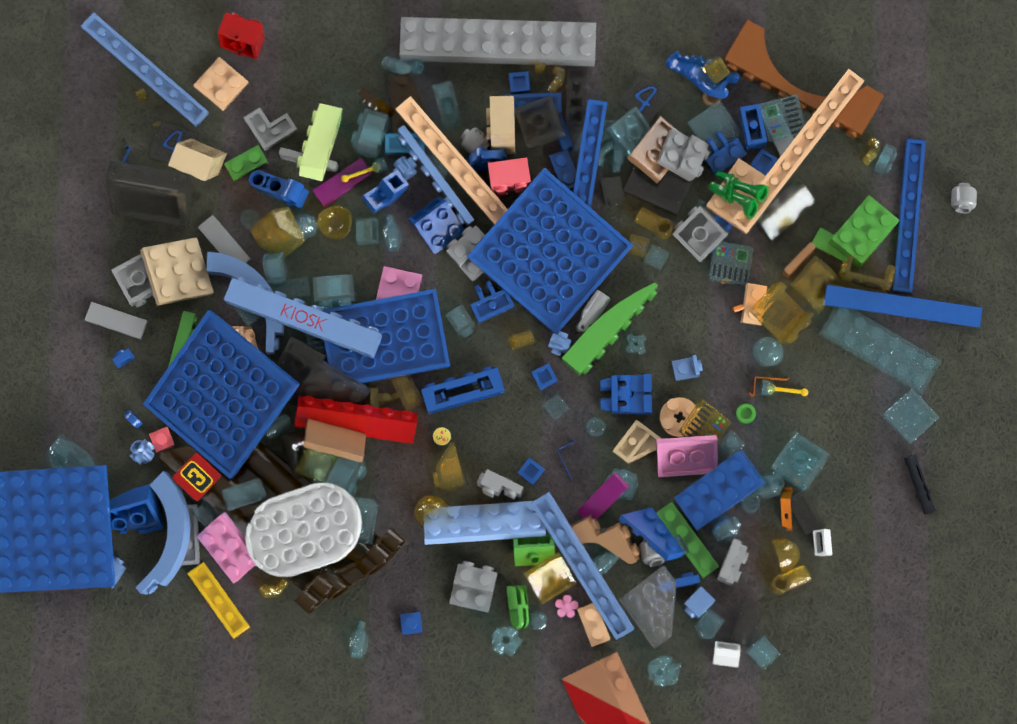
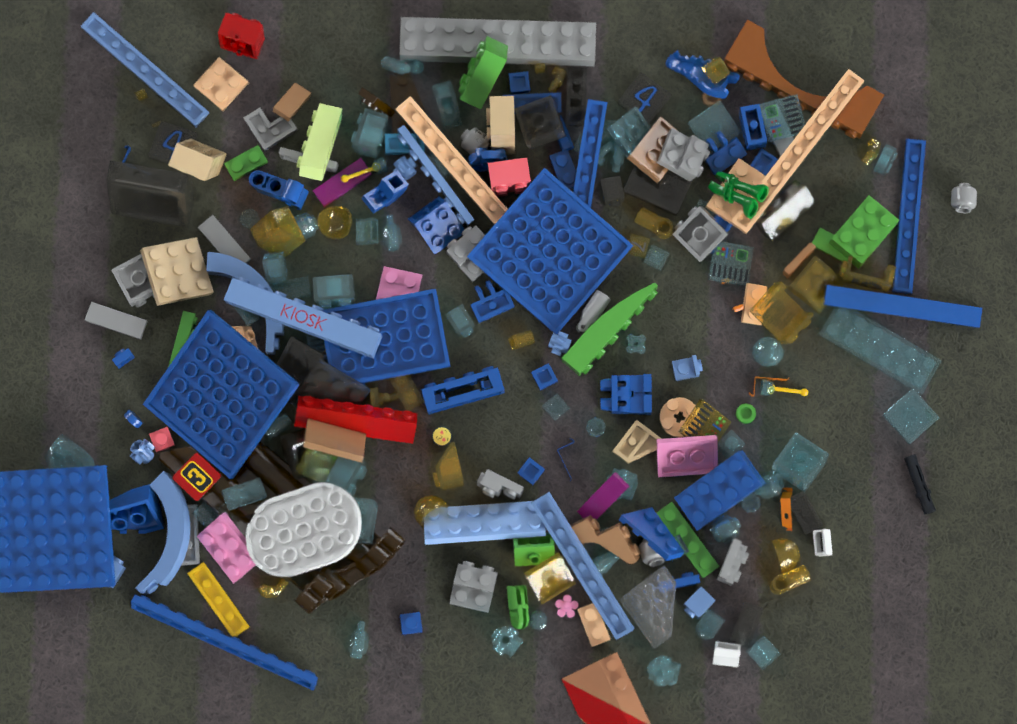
(217, 638): none -> blue plate
(291, 102): none -> medium nougat tile
(483, 72): none -> bright green brick

